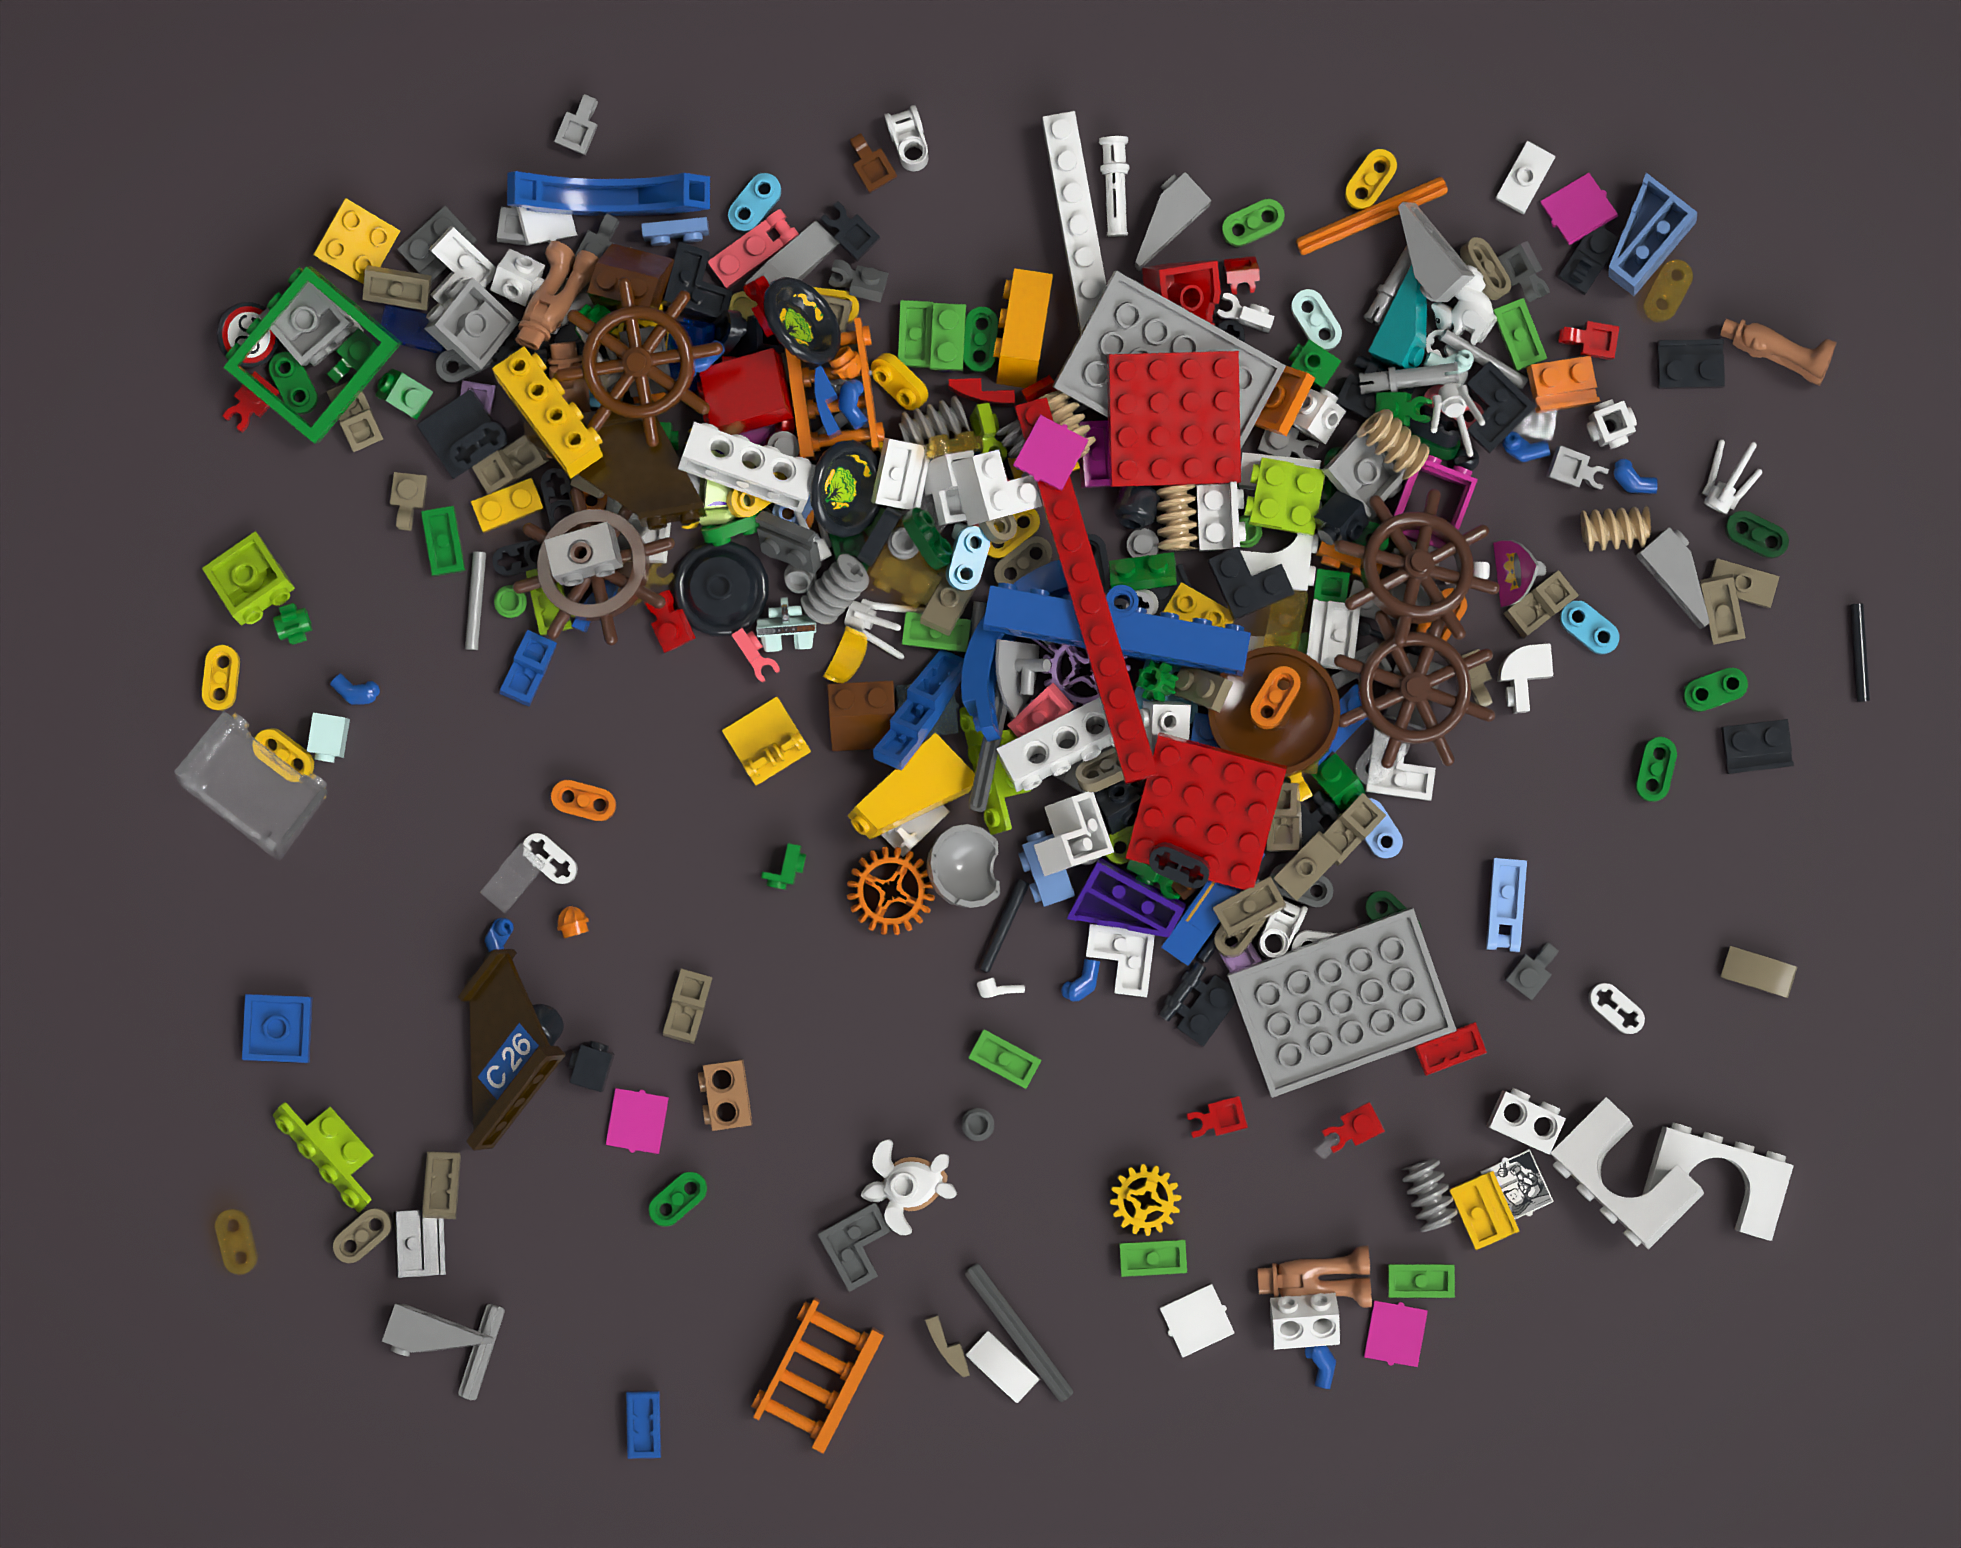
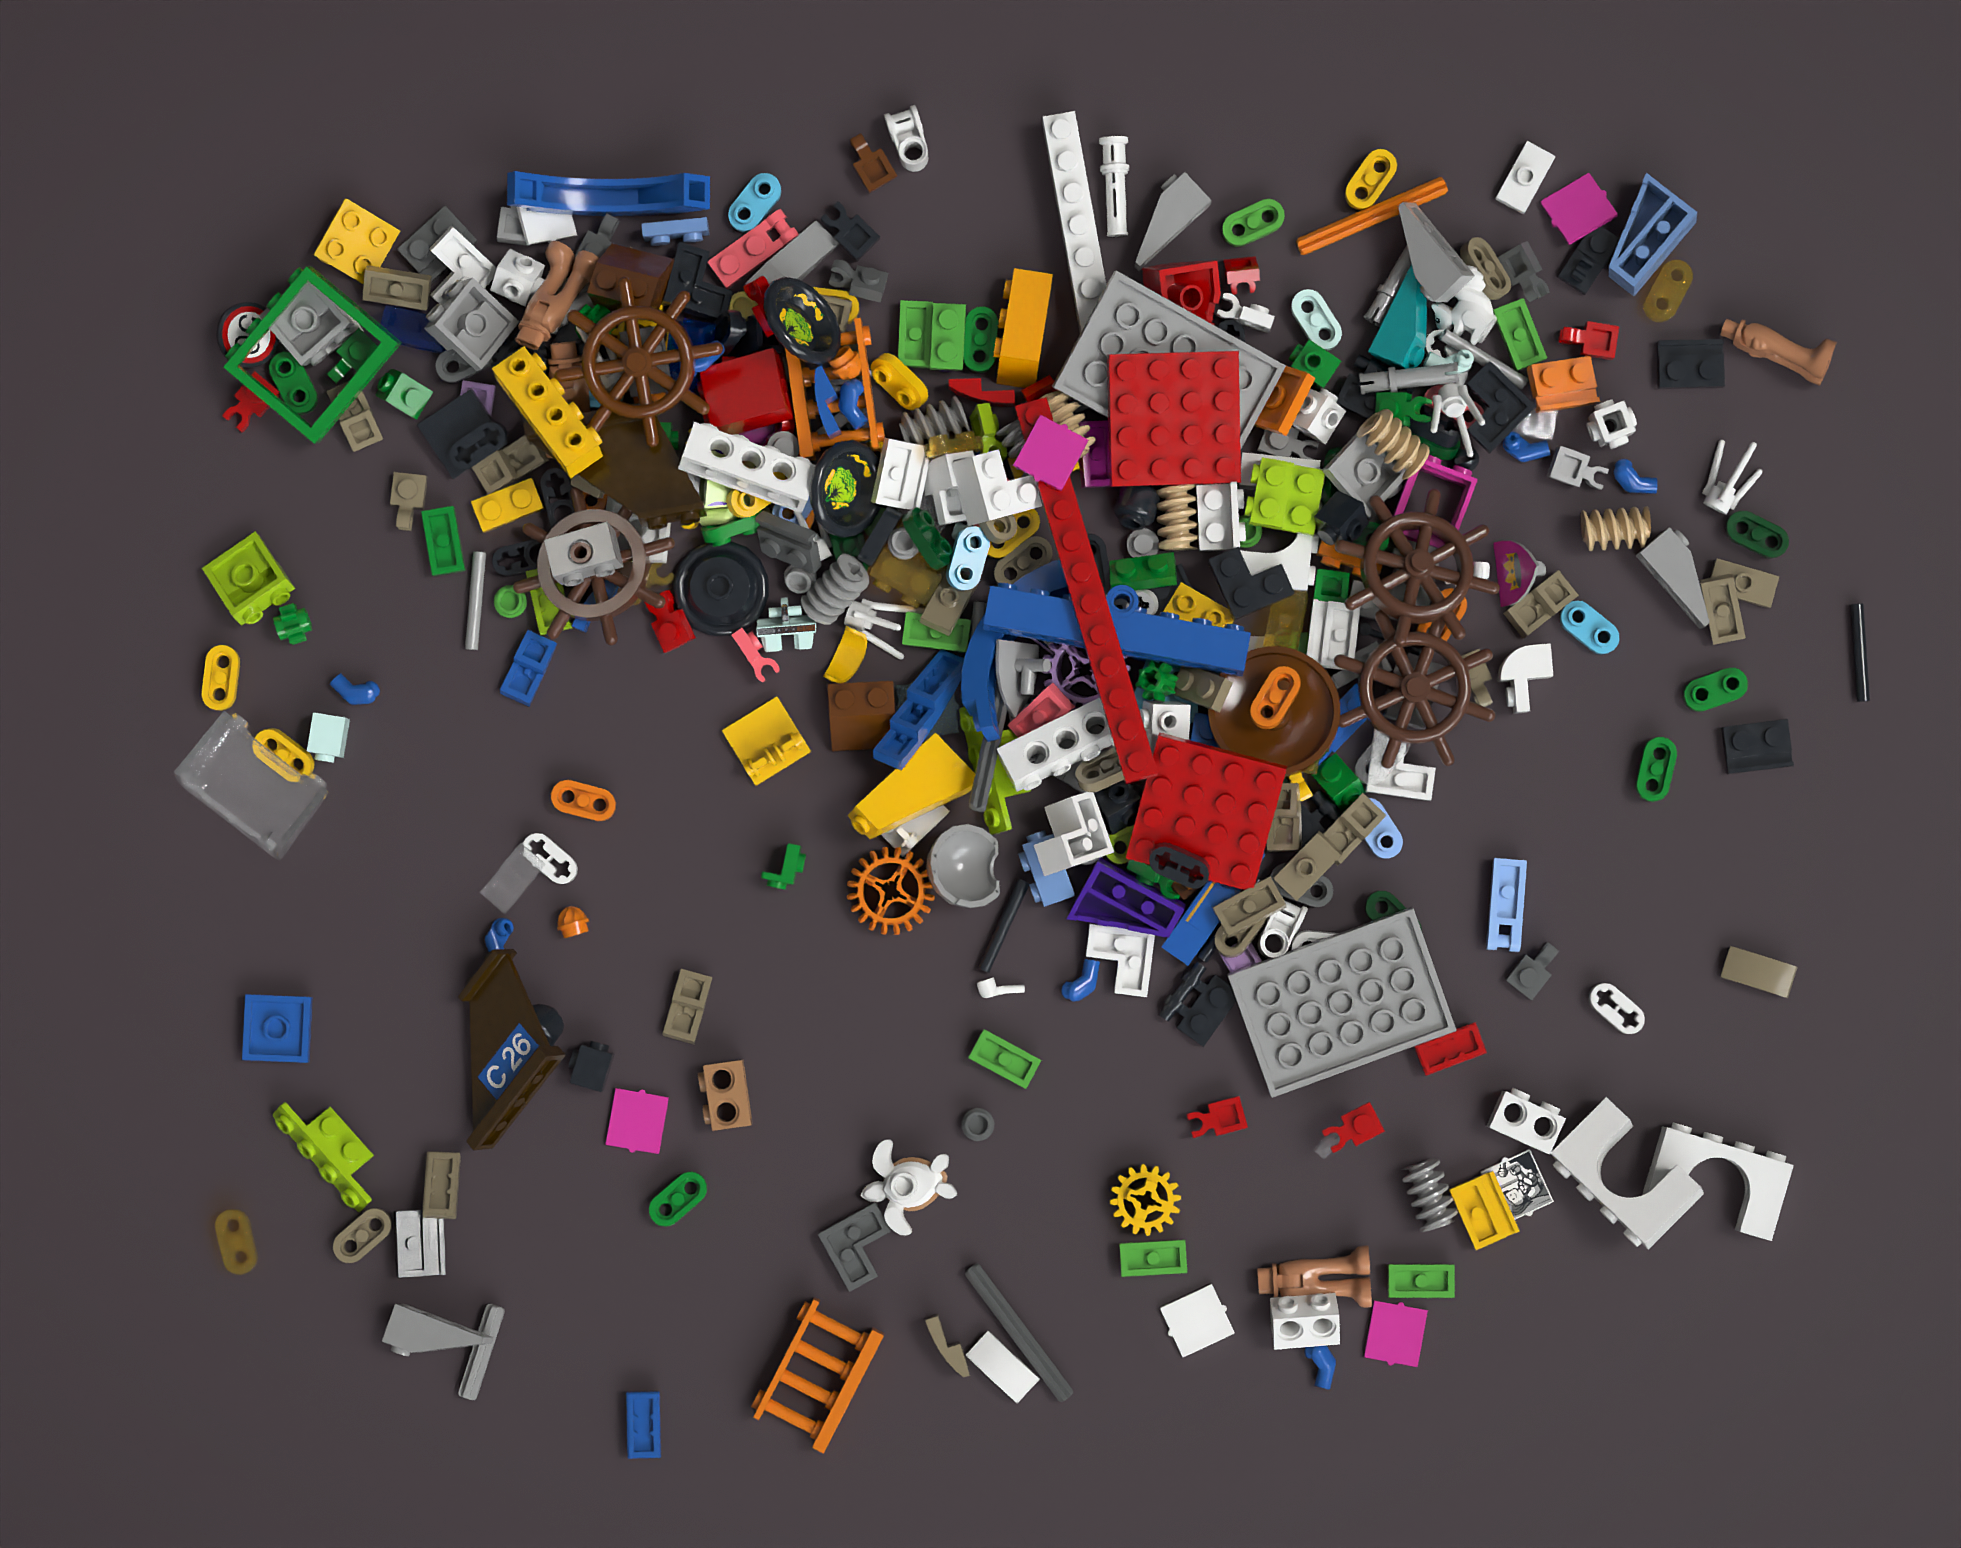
(577, 130): light grey plate -> none

